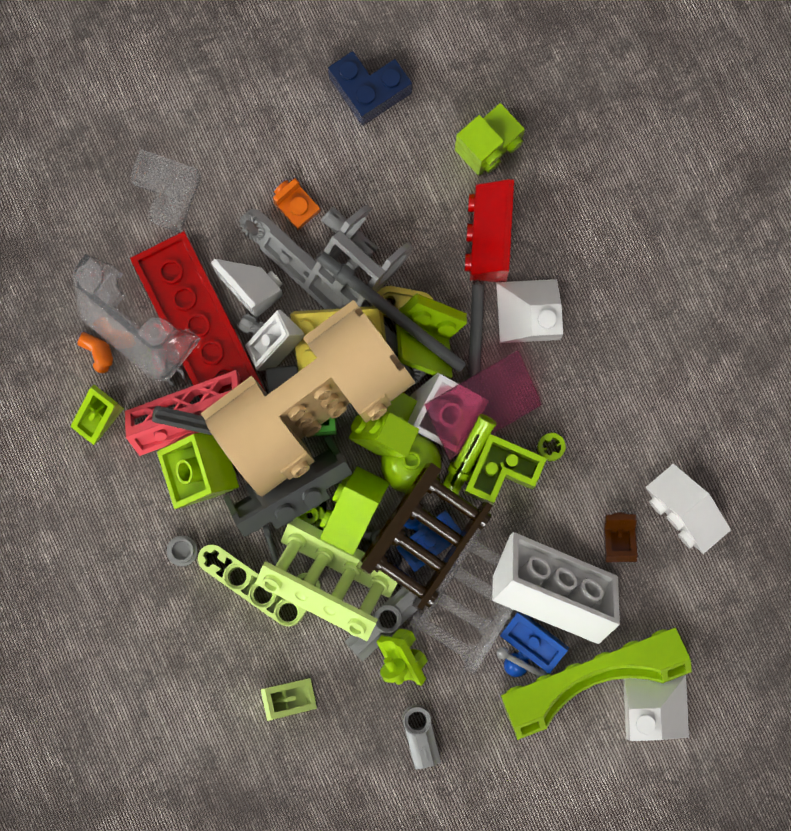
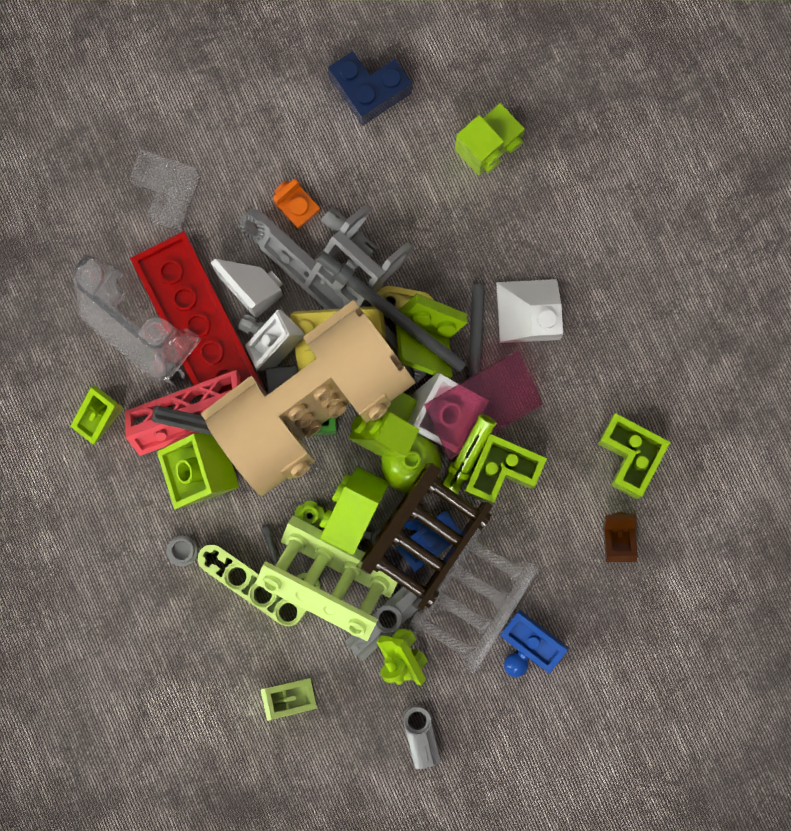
(100, 351): orange arm -> none
(291, 496): dark grey bracket -> none
(490, 231): red slope -> none
(502, 653): light grey hinge -> none
(547, 438): lime bush -> none
(557, 589): white slope -> none
(640, 451): none -> lime brick
(654, 658): lime arch -> none
(656, 709): white slope -> none
(688, 509): white brick -> none

